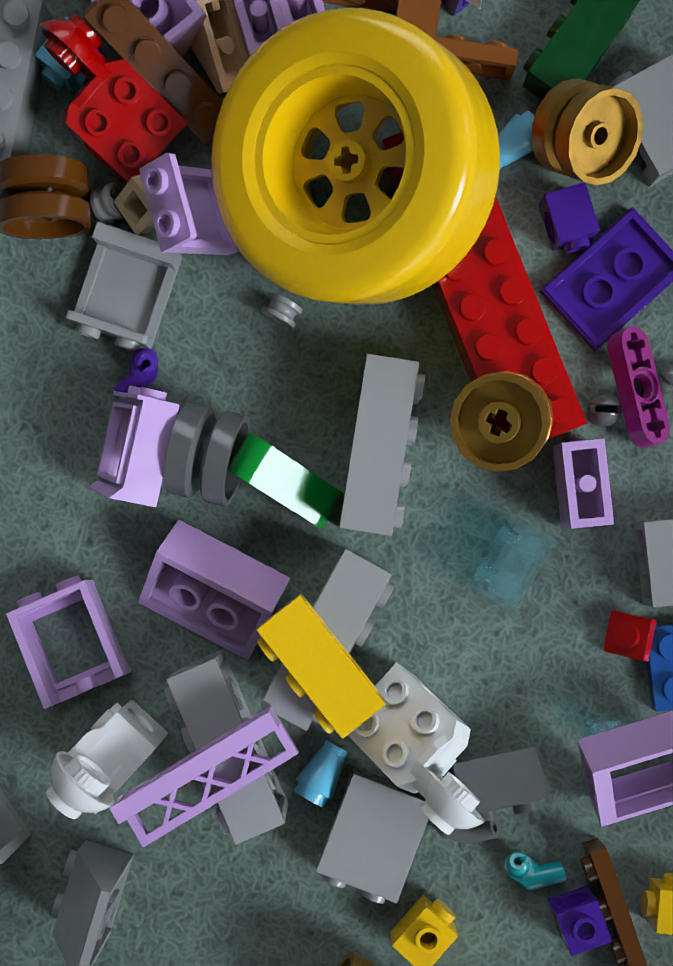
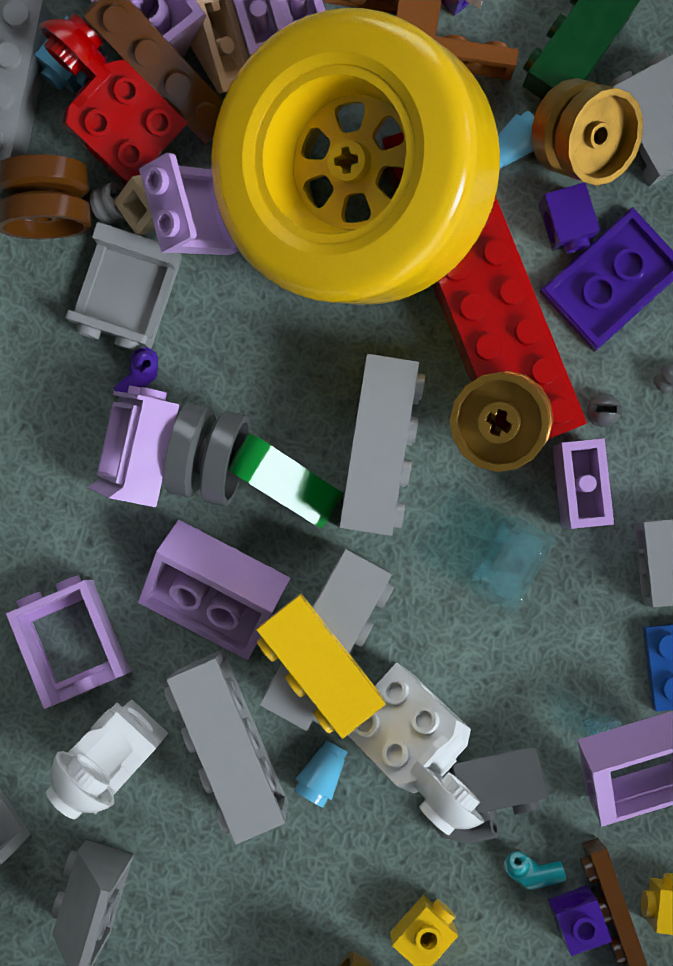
(192, 768): lavender fence -> none
(281, 310): light grey bush -> none
(373, 837): light grey panel -> none
(621, 362): magenta beam -> none
(629, 635): red plate -> none

